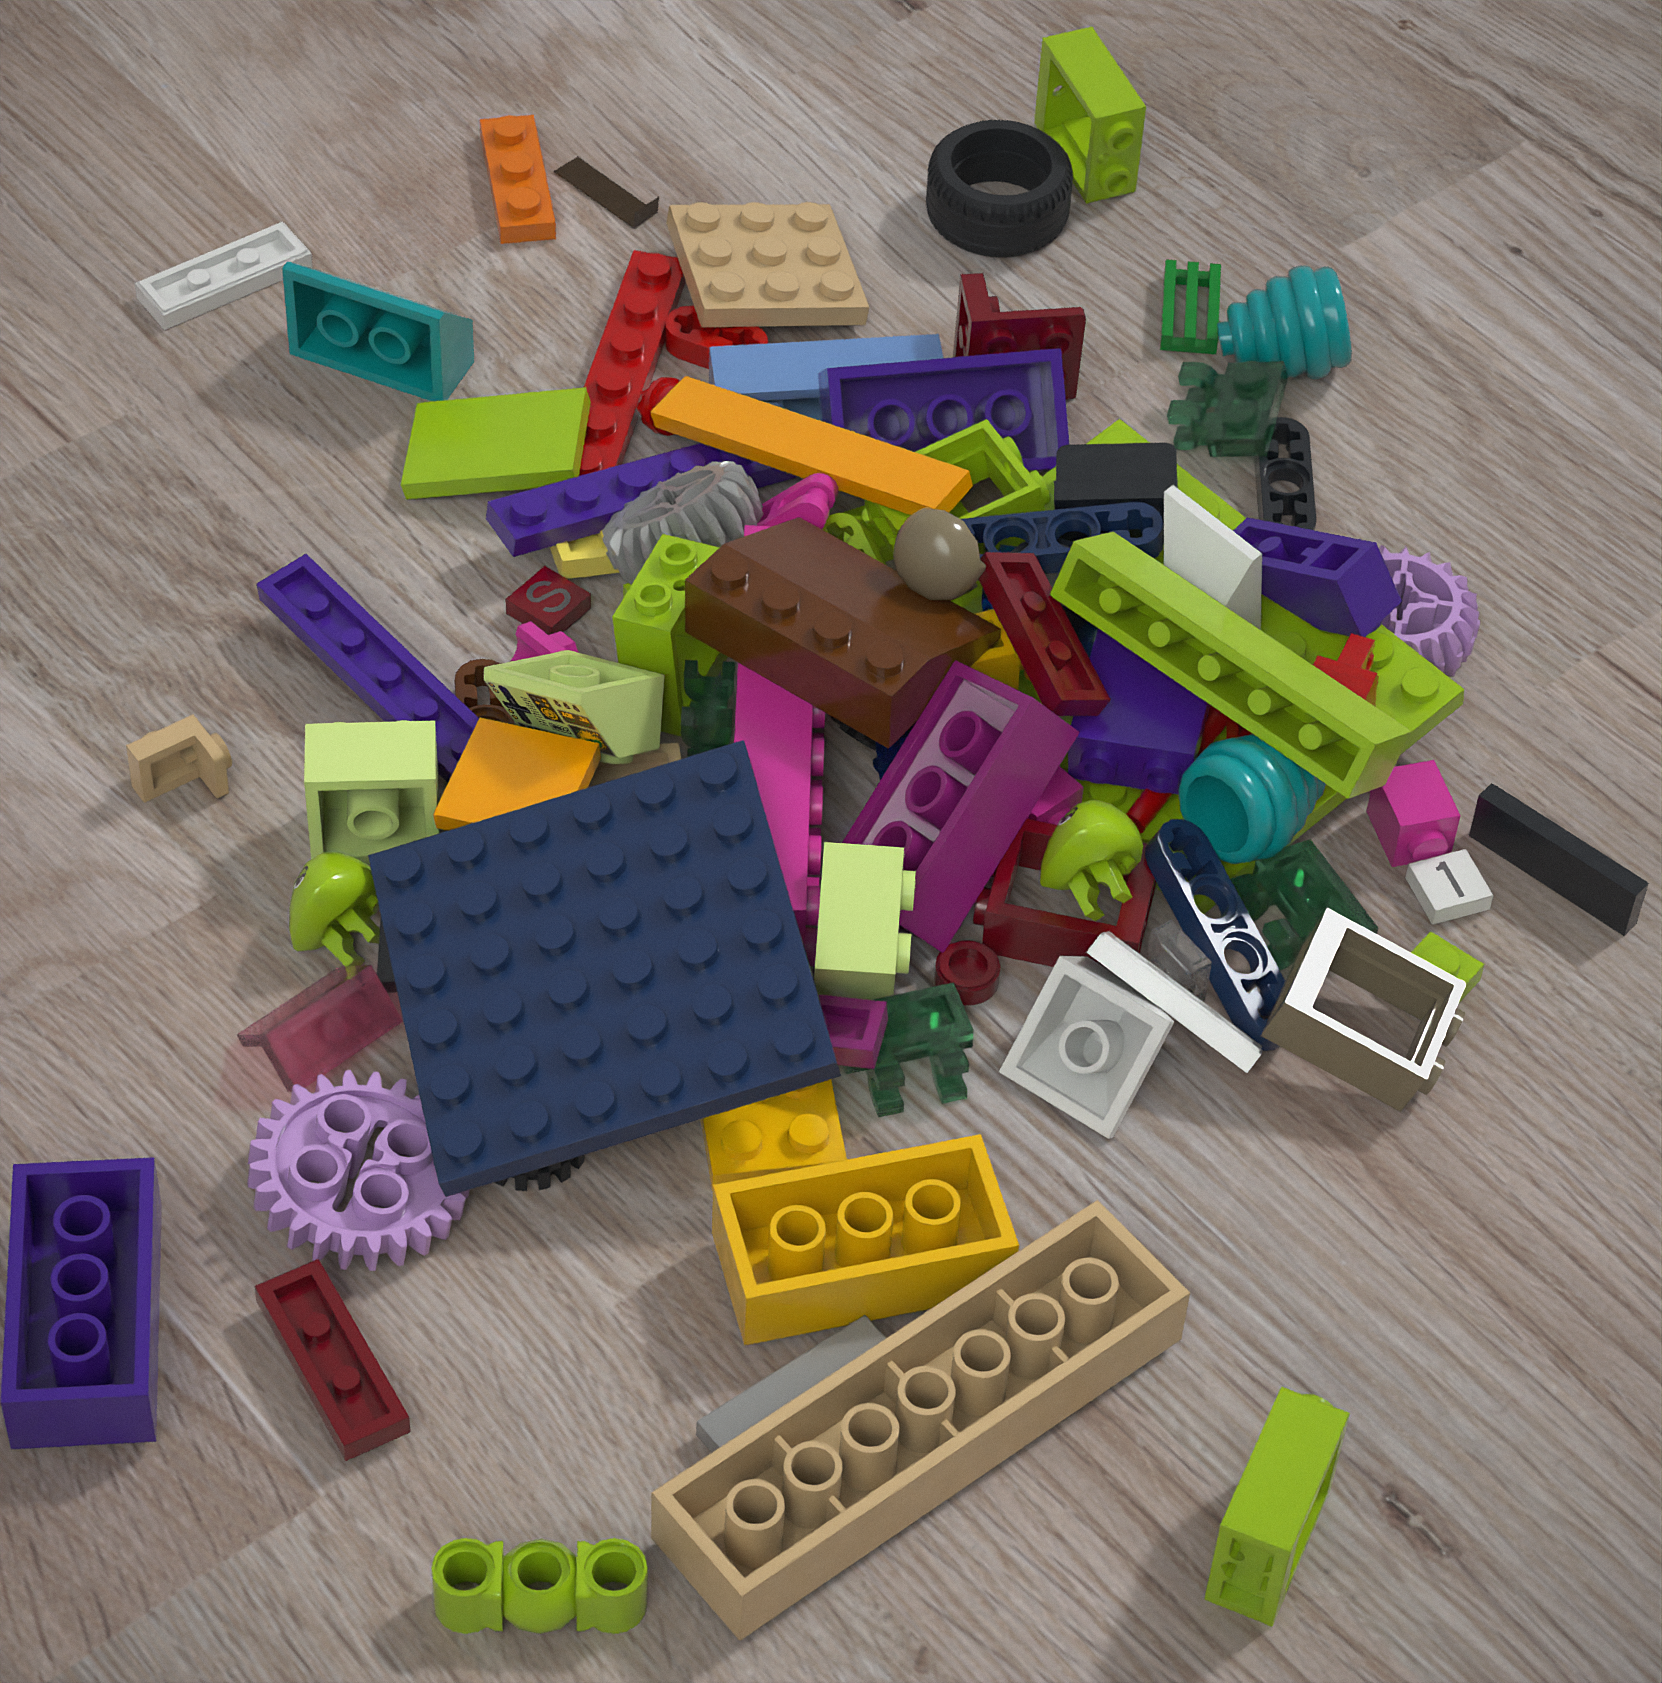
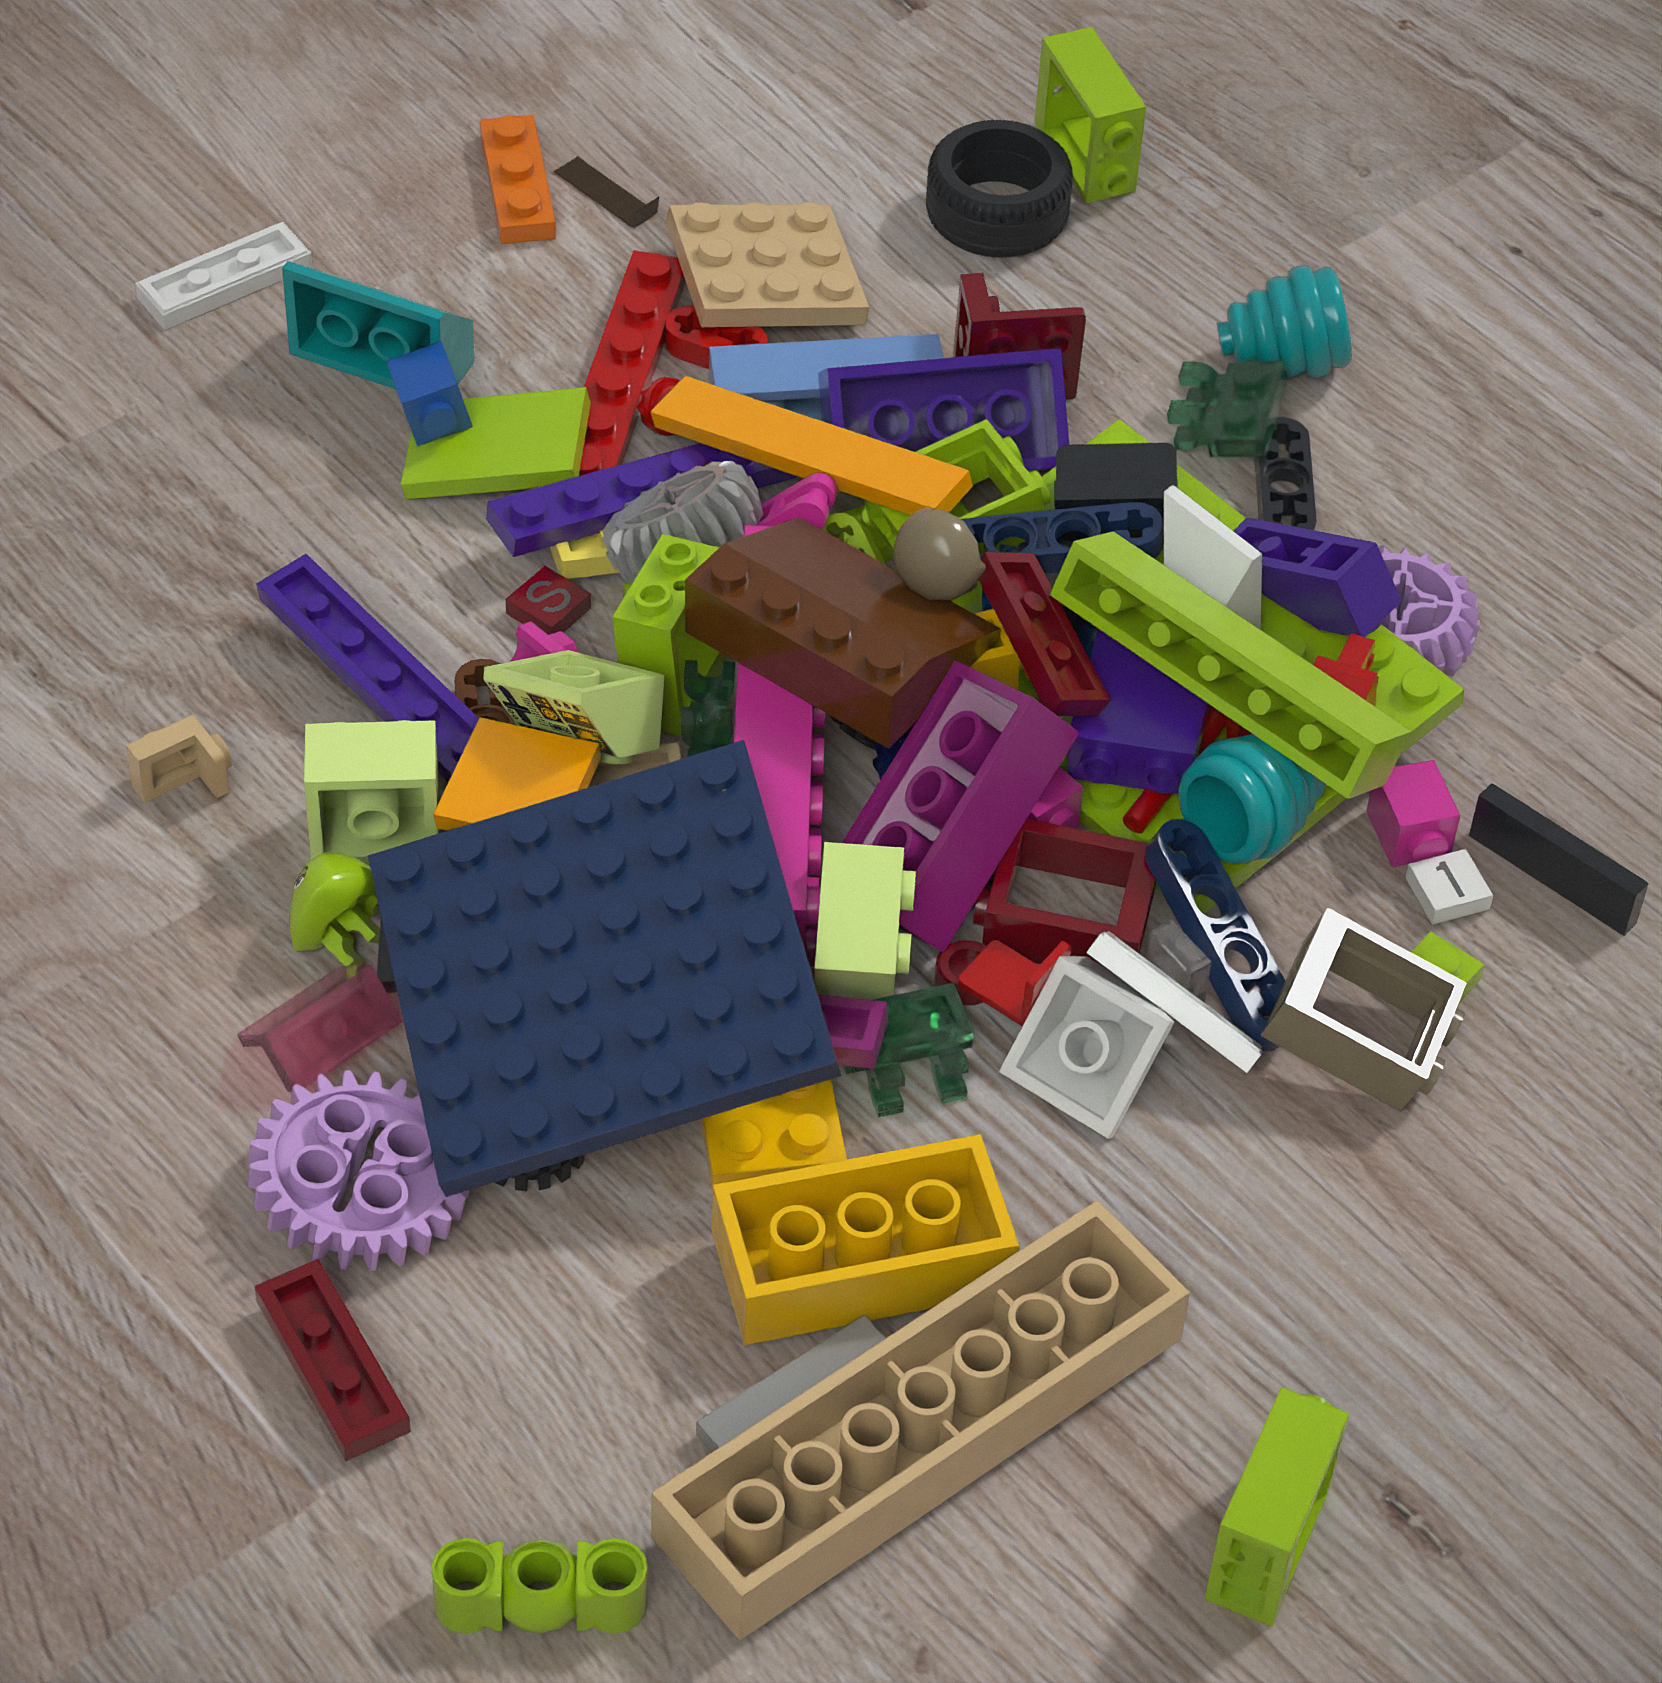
(82, 1304): dark purple brick -> none
(429, 393): none -> blue brick
(1009, 979): none -> red bracket
(1092, 848): lime piece -> none
(1192, 279): green tile -> none
(1302, 888): clear green plate -> none

